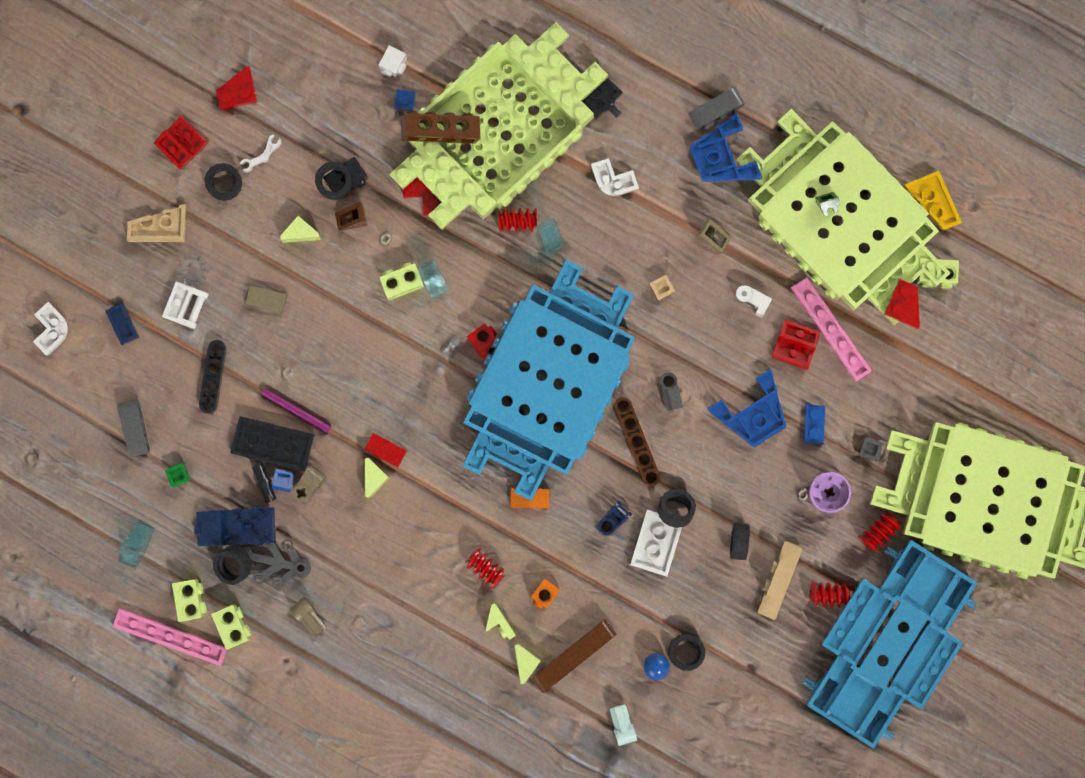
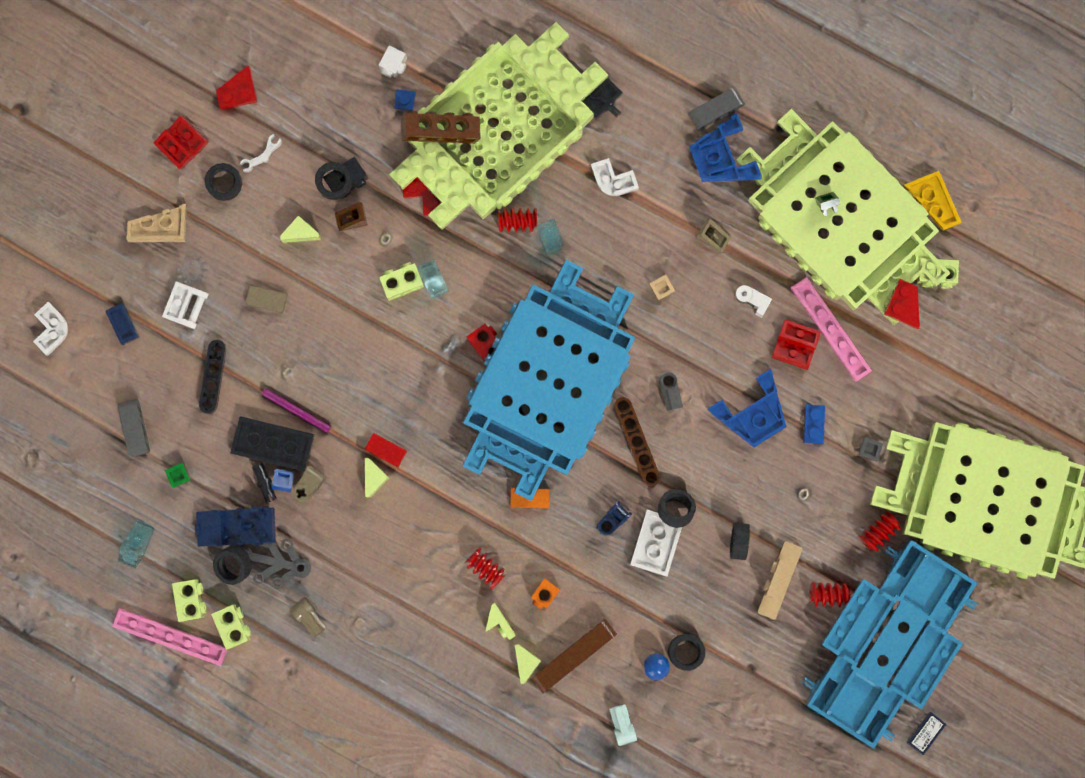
(841, 492): lavender wheel -> none
(926, 733): none -> tile

